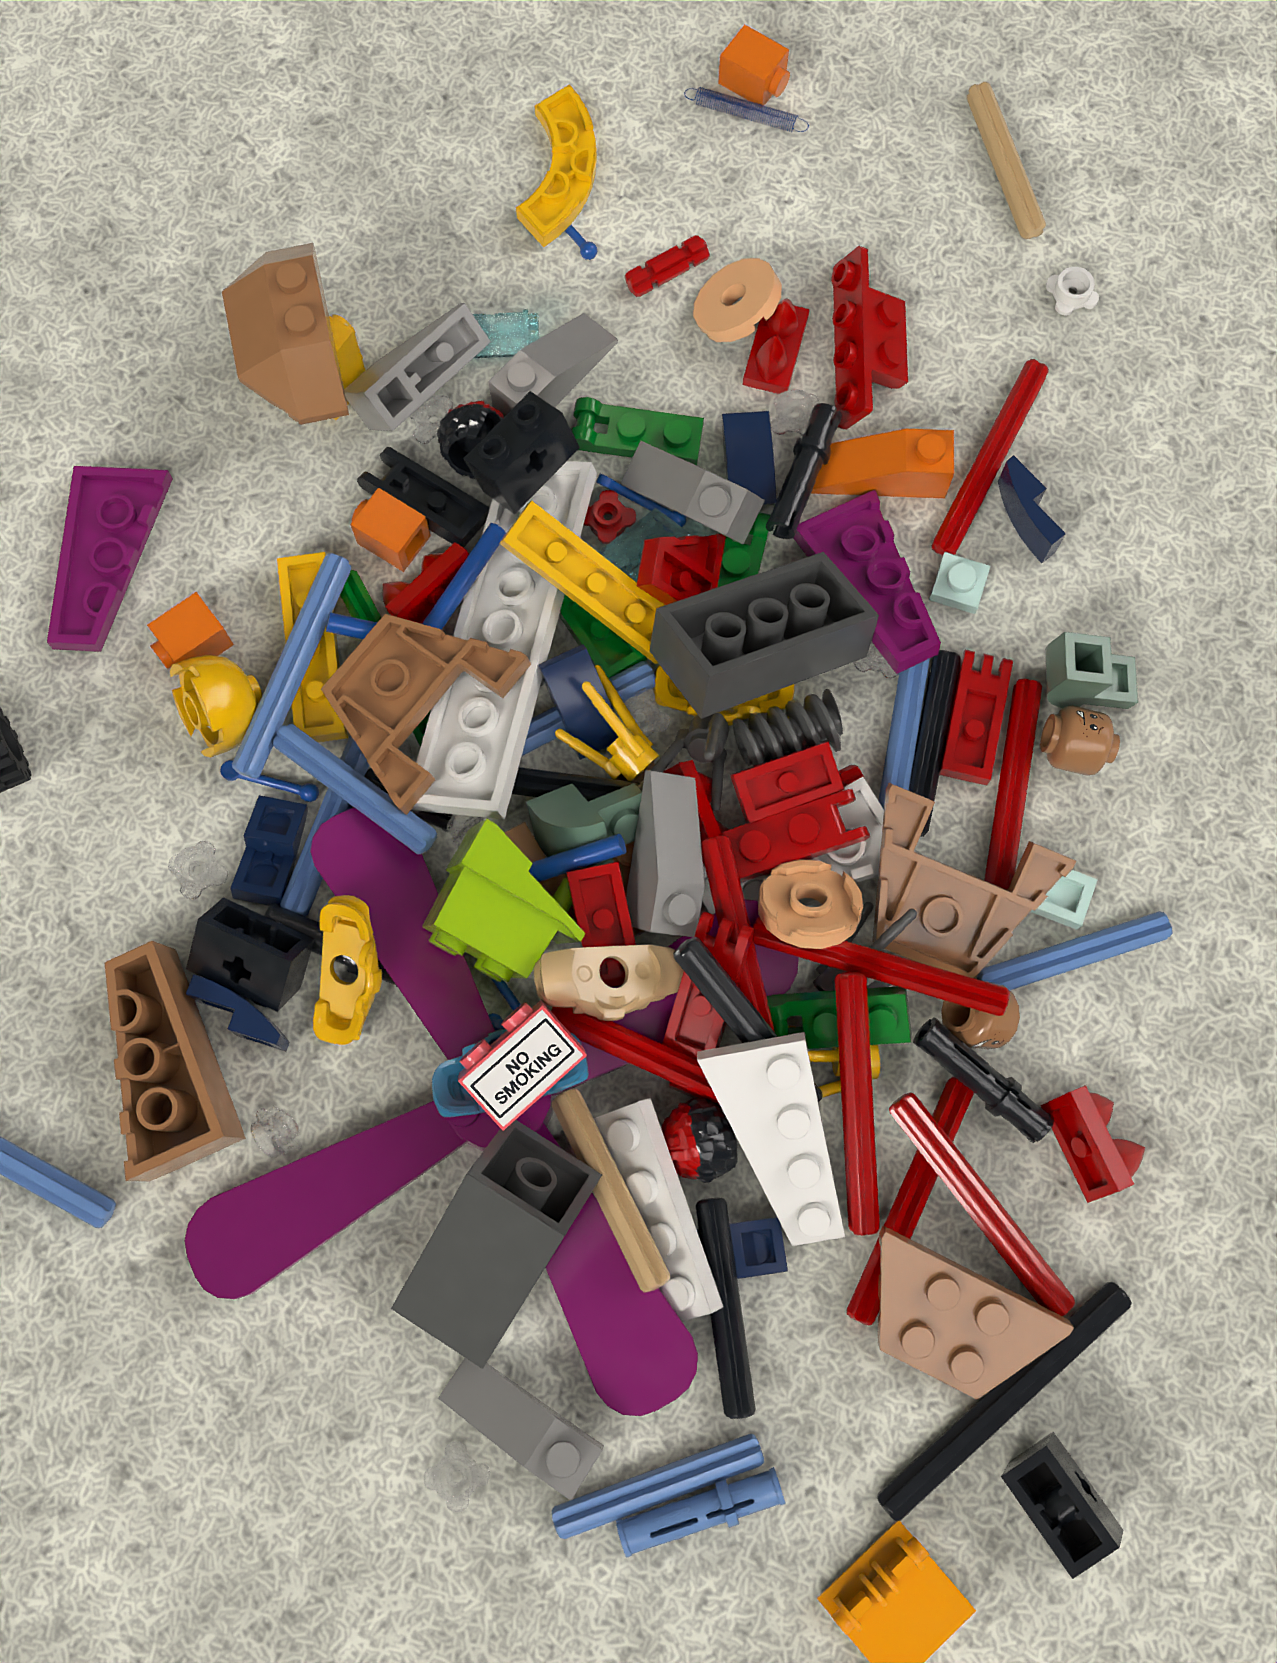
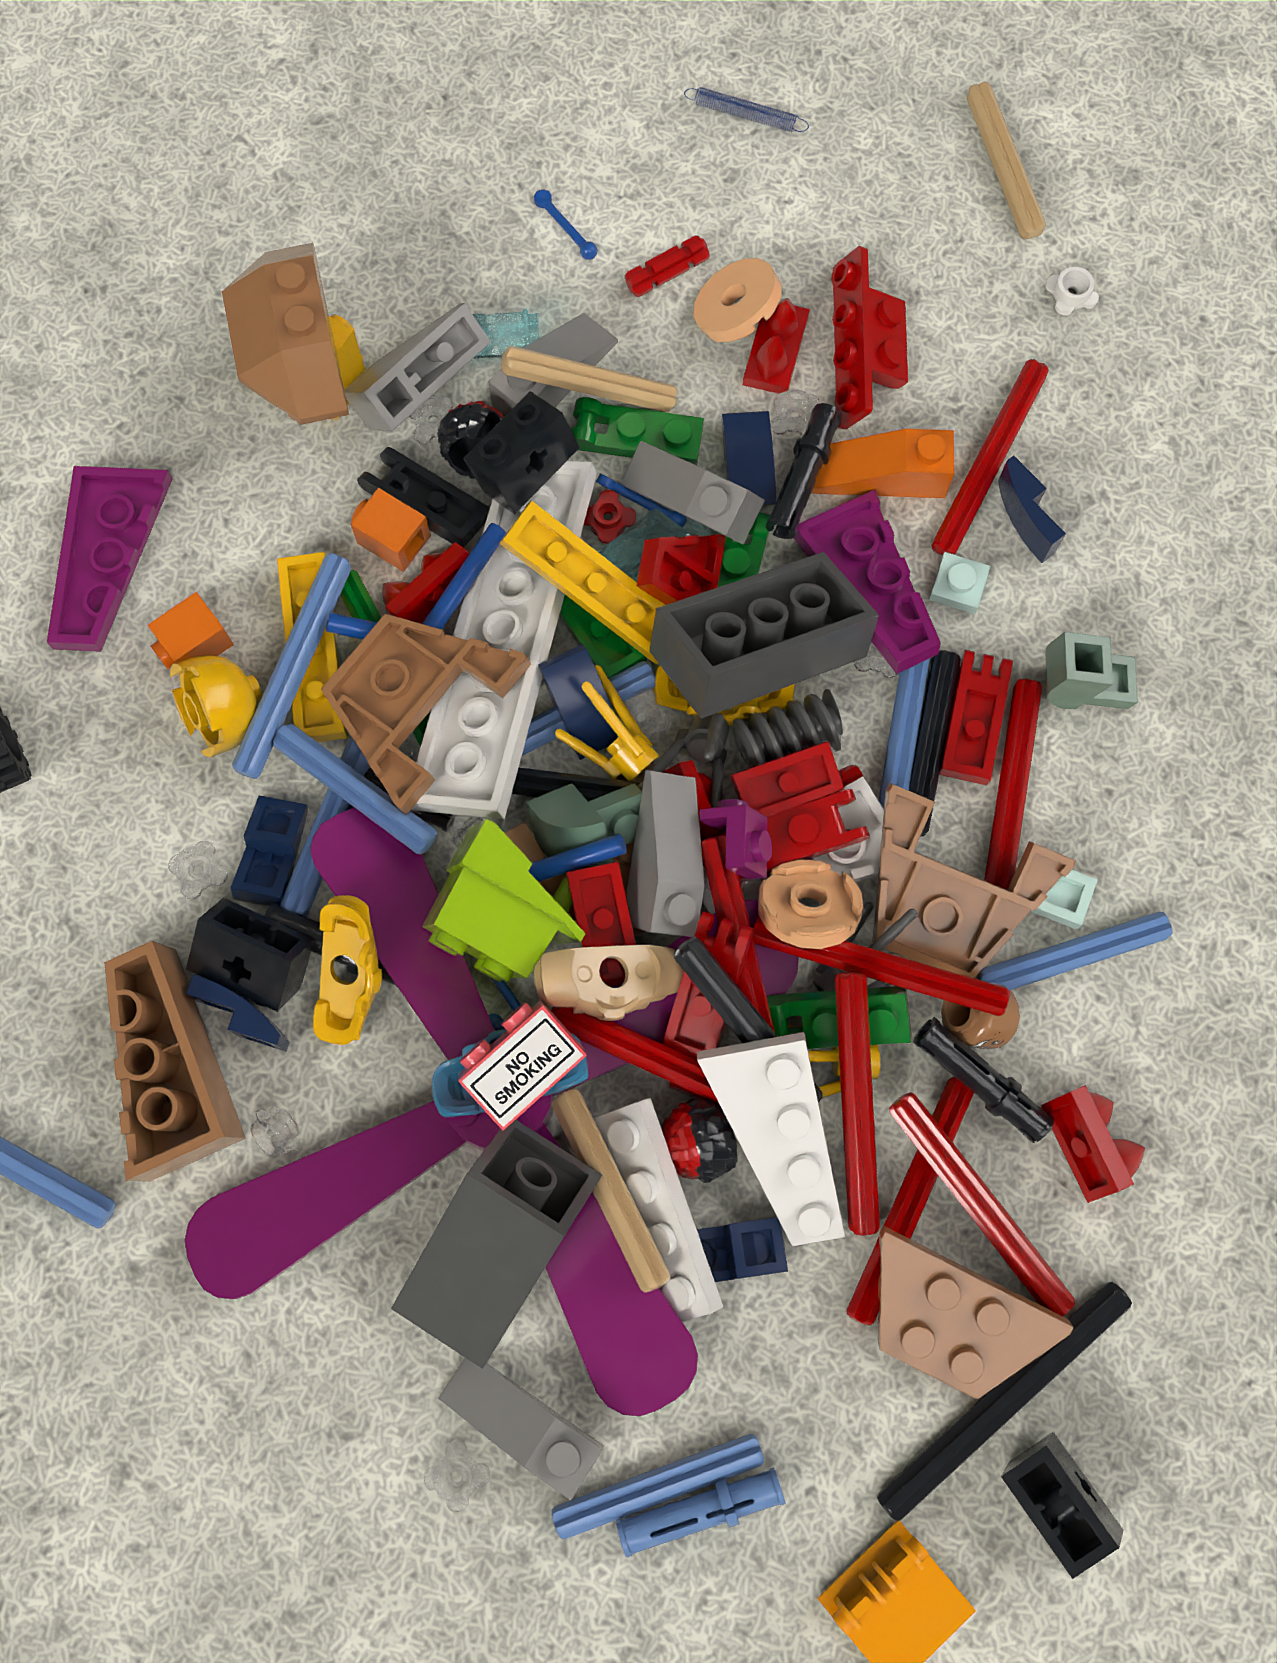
(307, 792): blue hinge -> none
(572, 167): yellow tile -> none
(588, 379): none -> tan axle
(728, 1321): black axle -> none
(746, 837): none -> magenta bracket
(754, 66): orange brick -> none
(1079, 740): medium nougat head -> none

